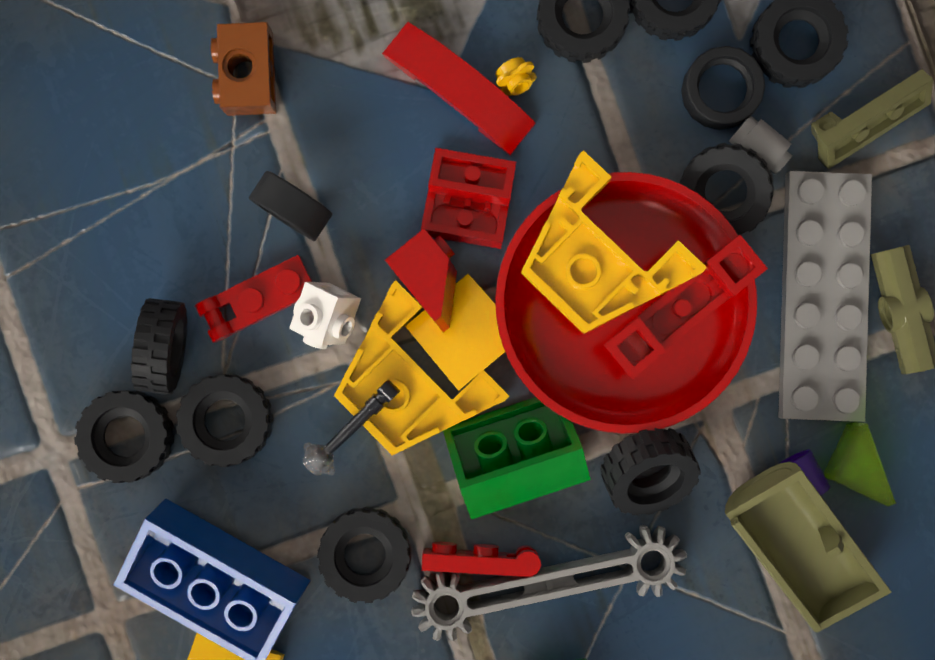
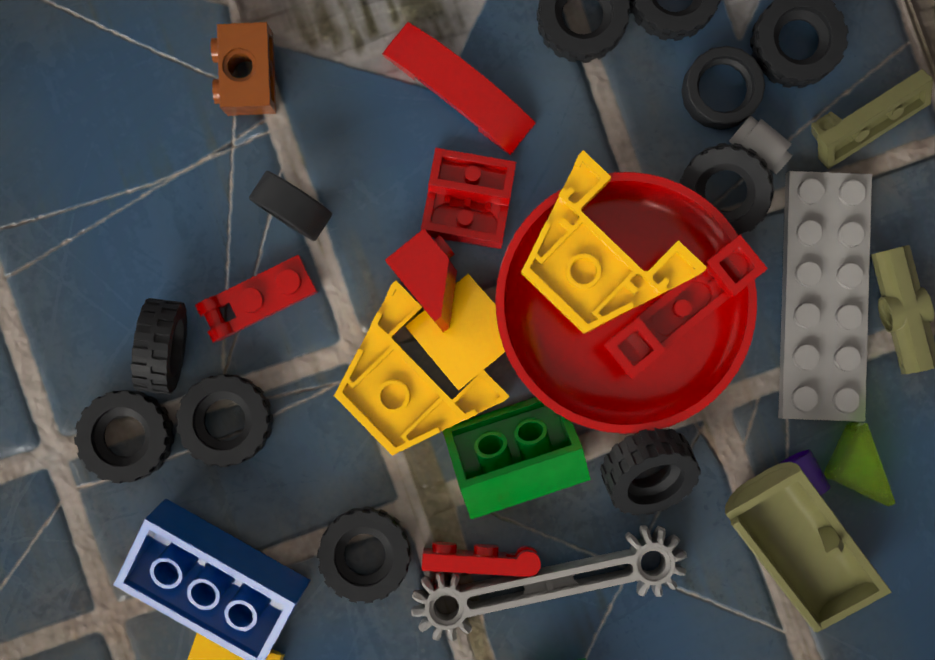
(320, 457): black piece -> none
(324, 314): white brick -> none
(515, 76): yellow plate -> none

